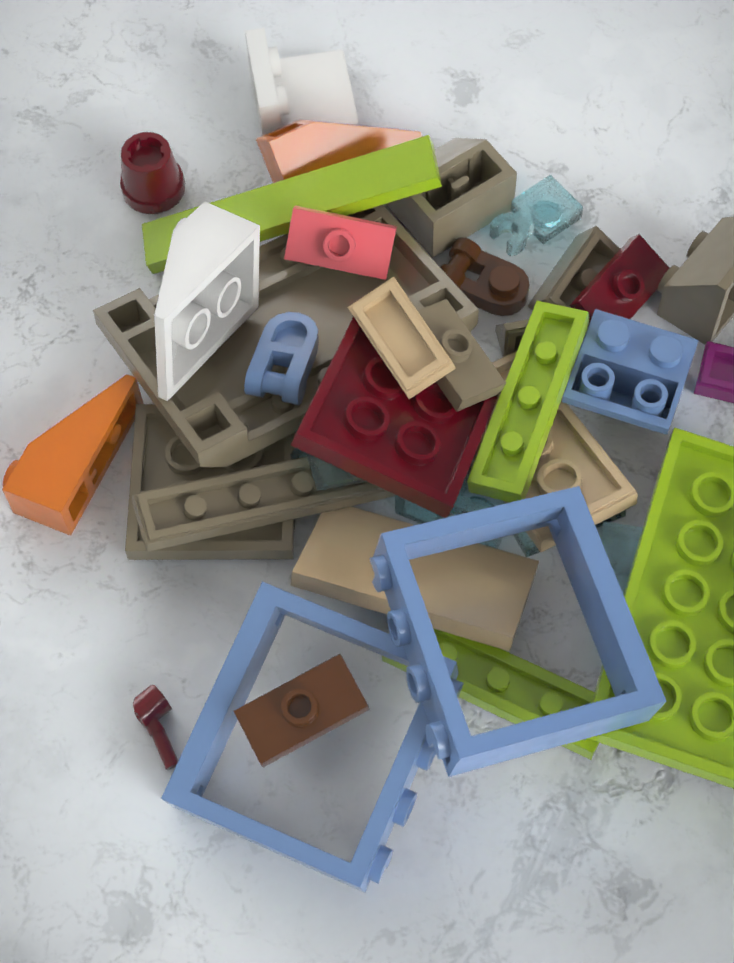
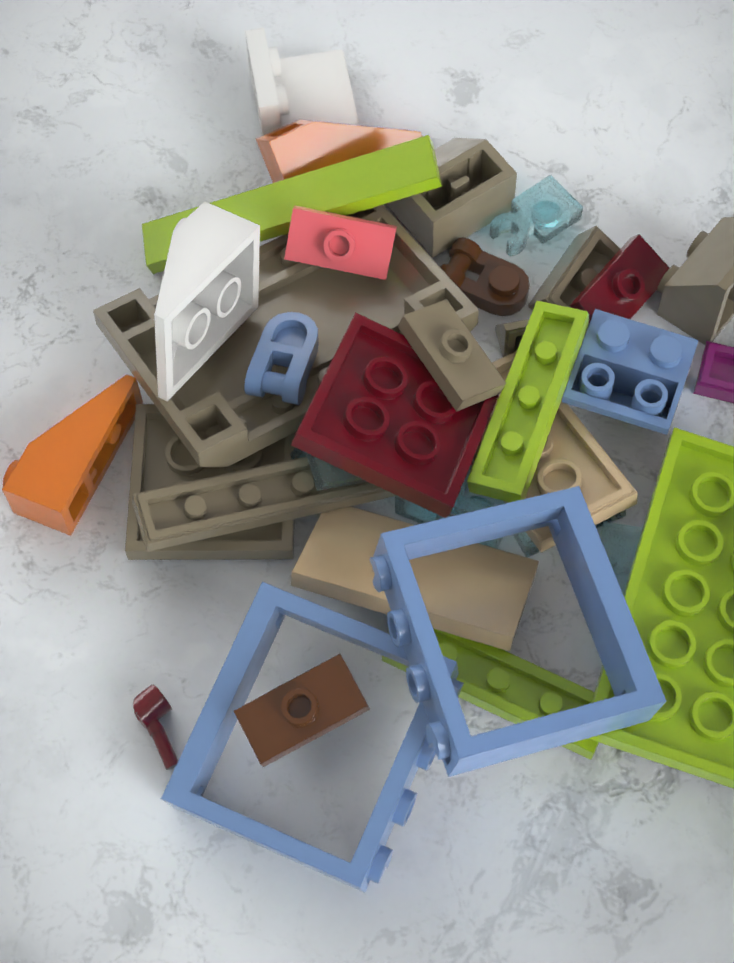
(150, 175): dark red piece -> none
(401, 337): tan tile -> none

